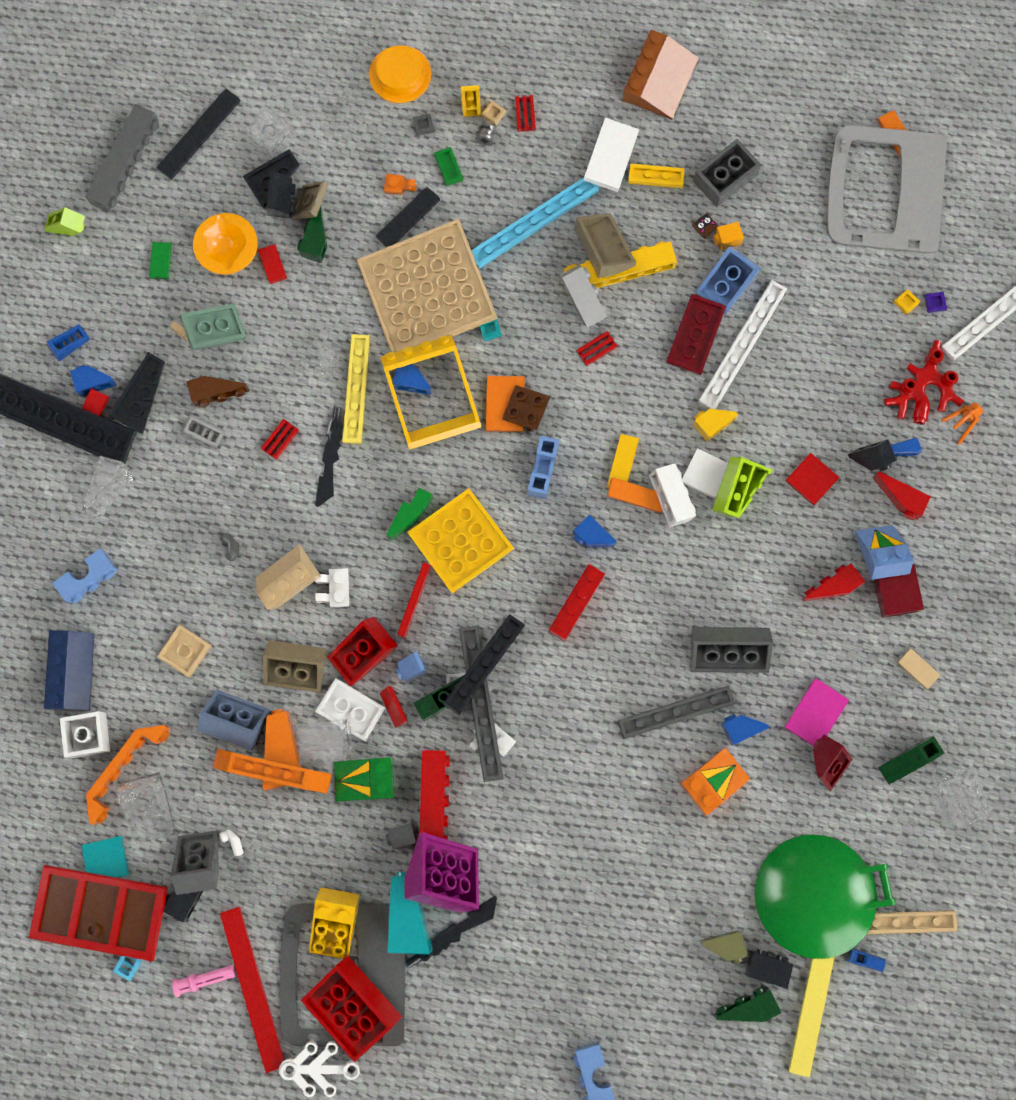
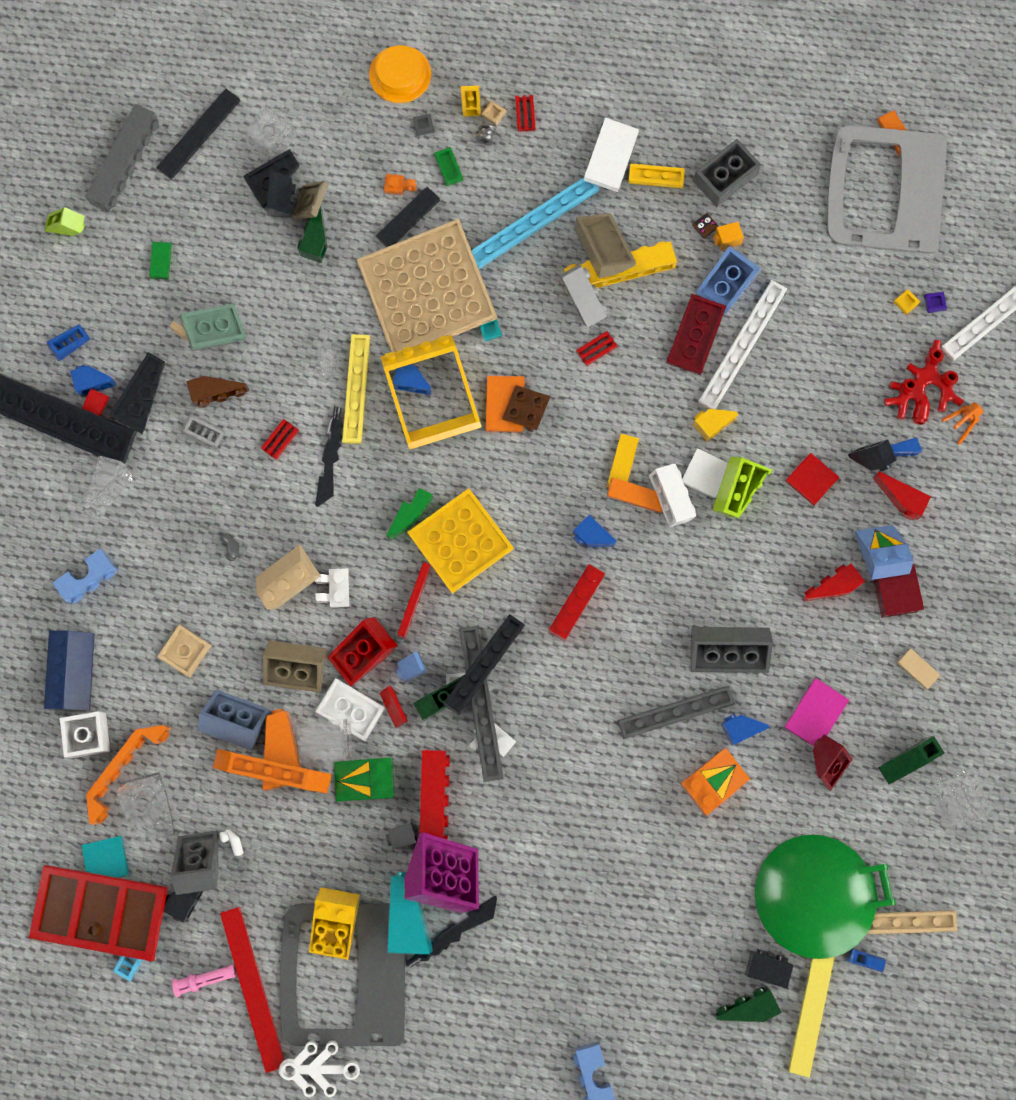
(225, 243): light orange piece -> none
(272, 264): red tile -> none
(351, 1008): red slope -> none
(543, 467): medium blue arch -> none
(660, 75): slope -> none
(728, 946): olive slope -> none

